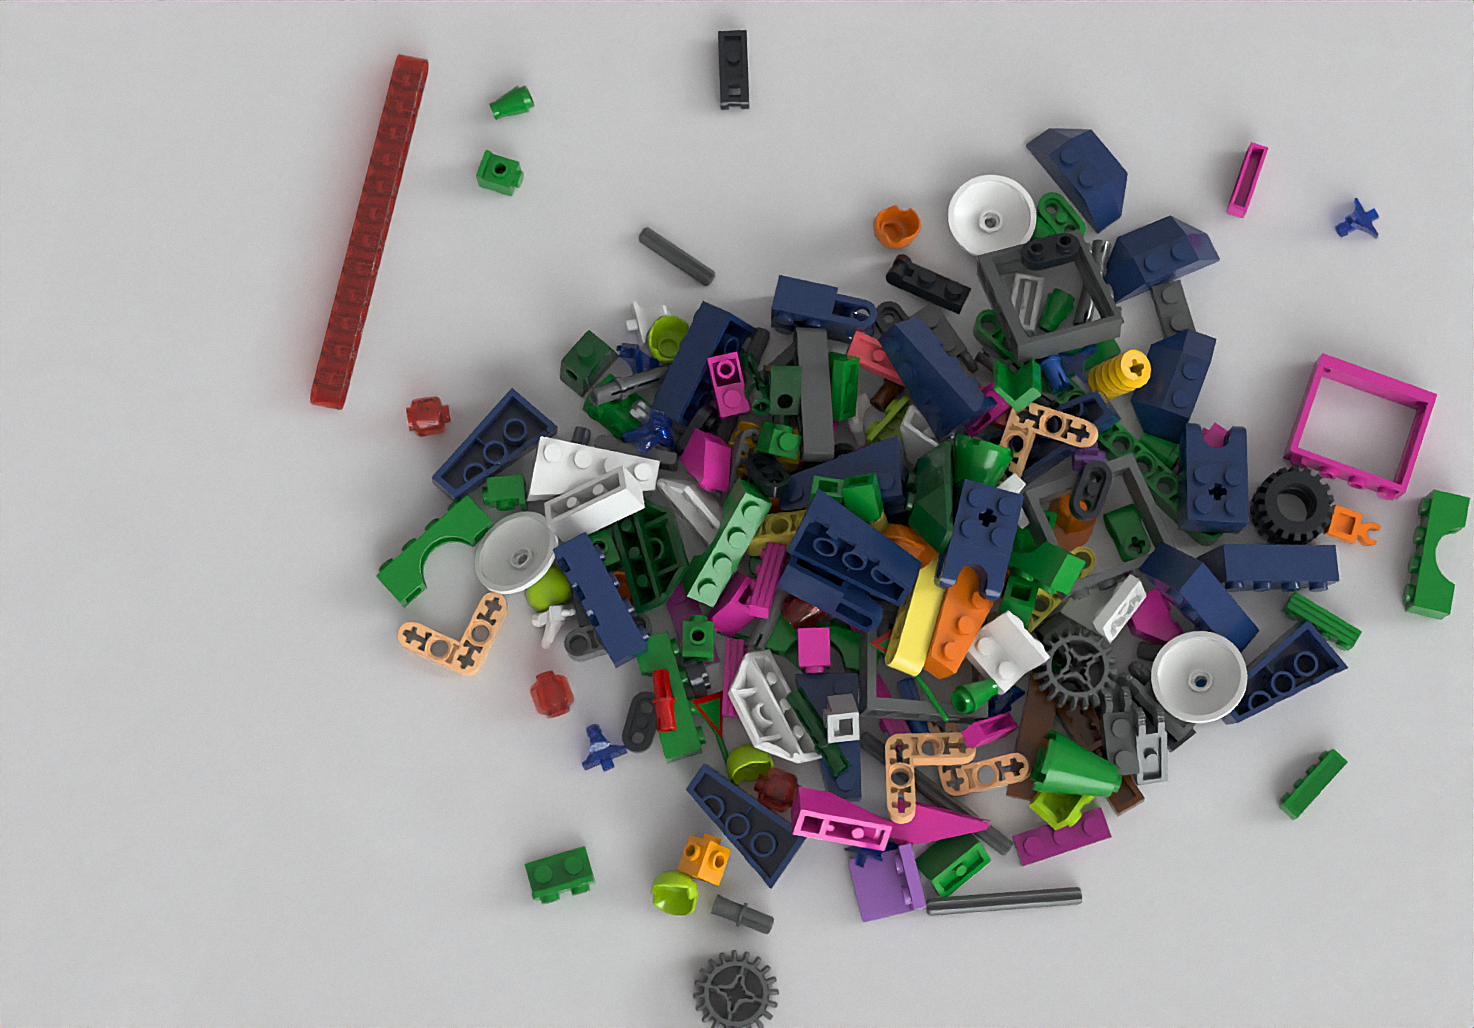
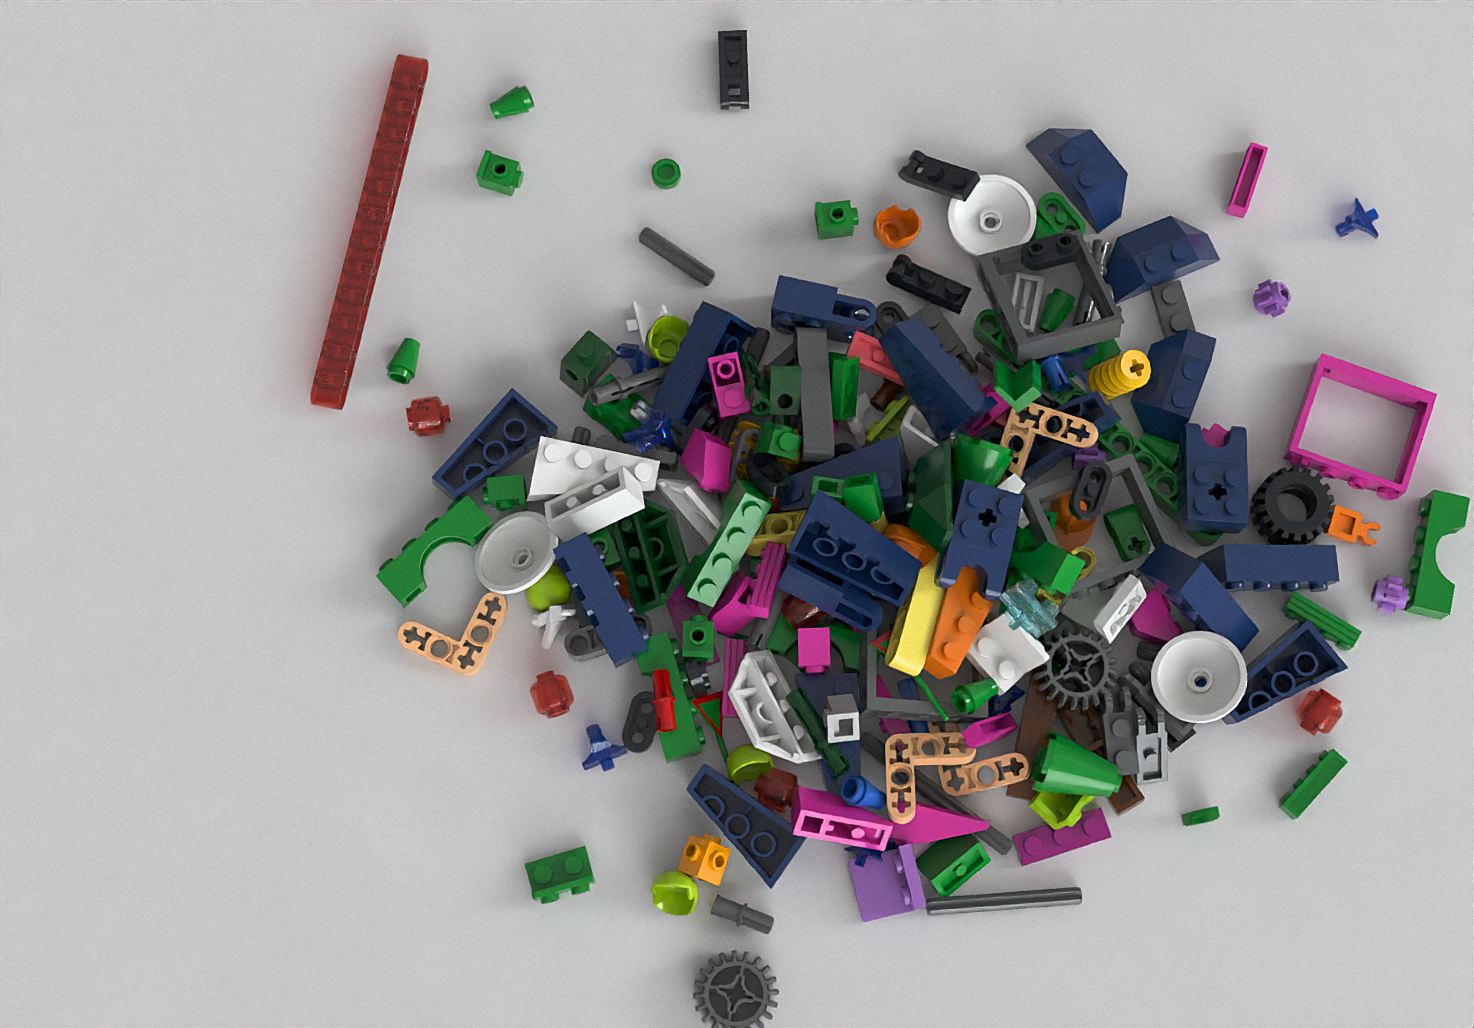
(404, 362): none -> green cone
(666, 173): none -> green tile
(830, 227): none -> green brick
(861, 793): none -> blue cone
(939, 176): none -> black plate
(1026, 610): none -> clear light blue hips
(1200, 816): none -> green tile
(1271, 298): none -> medium lavender gear
(1319, 712): none -> clear red head
(1389, 594): none -> medium lavender gear

